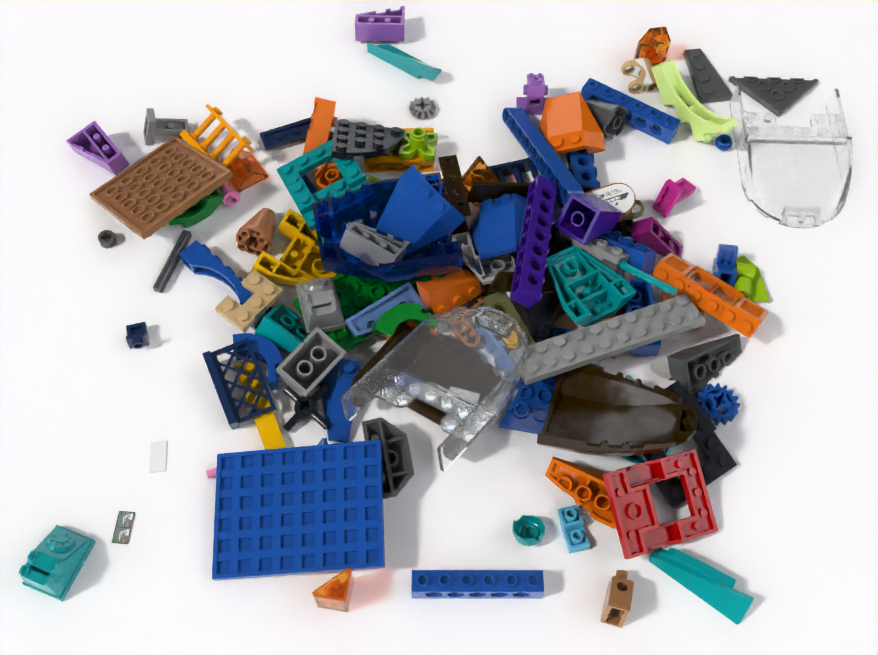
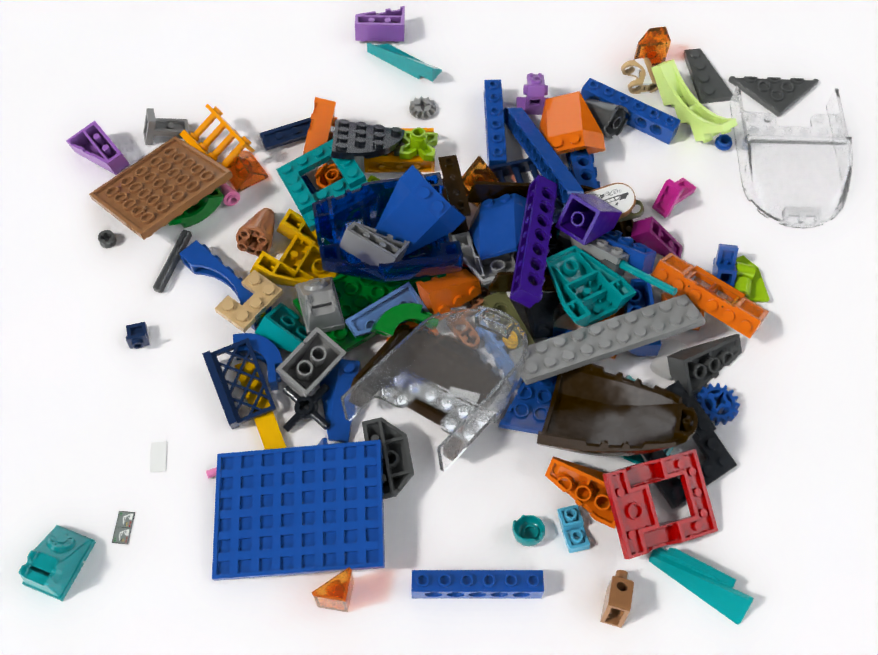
(494, 122): none -> blue brick

